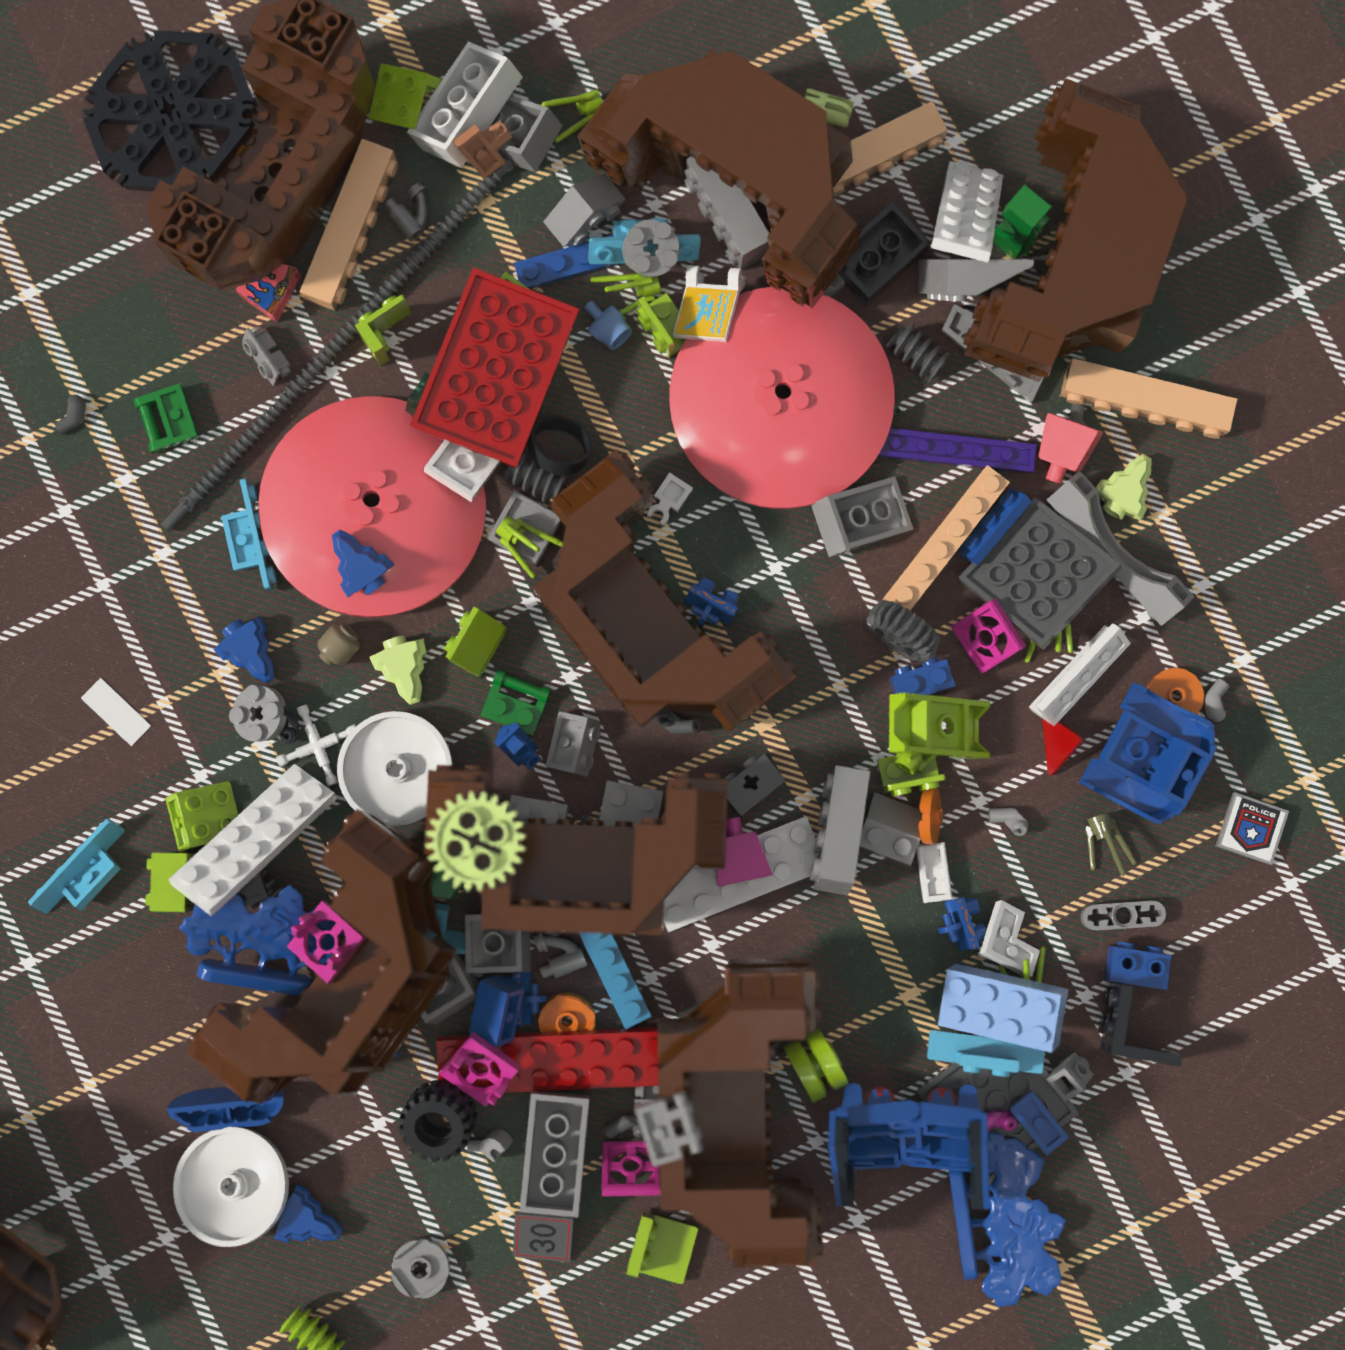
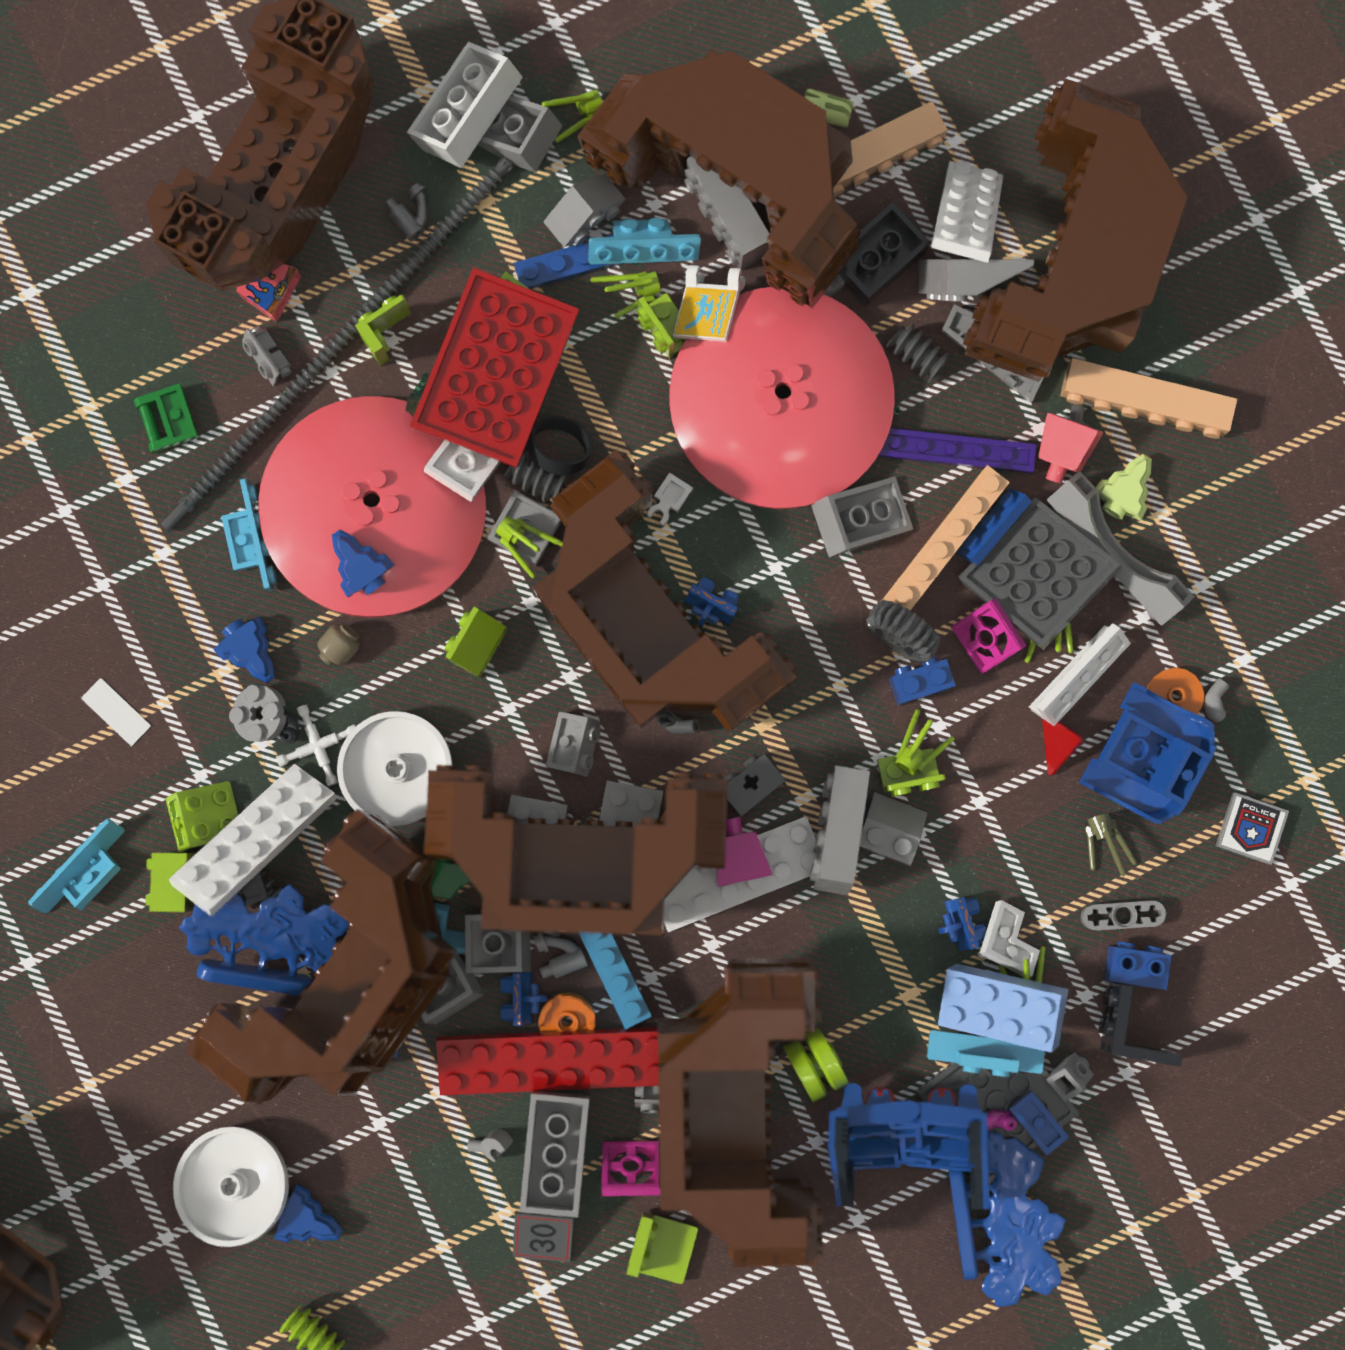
(75, 414): dark grey arm -> none
(188, 109): black plate -> none
(221, 1109): blue brick -> none
(343, 953): dark pink piece -> none
(349, 224): light nougat brick -> none
(400, 95): lime bracket -> none
(402, 665): yellowish green rock -> none
(429, 1139): black tyre -> none
(437, 1270): light grey plate -> none
(464, 866): yellowish green gear -> none
(476, 1044): dark pink piece -> none
(482, 147): nougat hinge -> none
(496, 1010): blue brick -> none
(508, 710): green plate -> none
(517, 745): blue hips -> none
(608, 325): medium blue piece -> none
(621, 1125): dark grey arm -> none
(659, 1131): light grey plate -> none
(660, 235): light grey plate -> none
(918, 720): lime piece -> none
(931, 816): orange plate -> none
(933, 872): white plate -> none
(1011, 818): light grey arm -> none
(1022, 223): green arch -> none

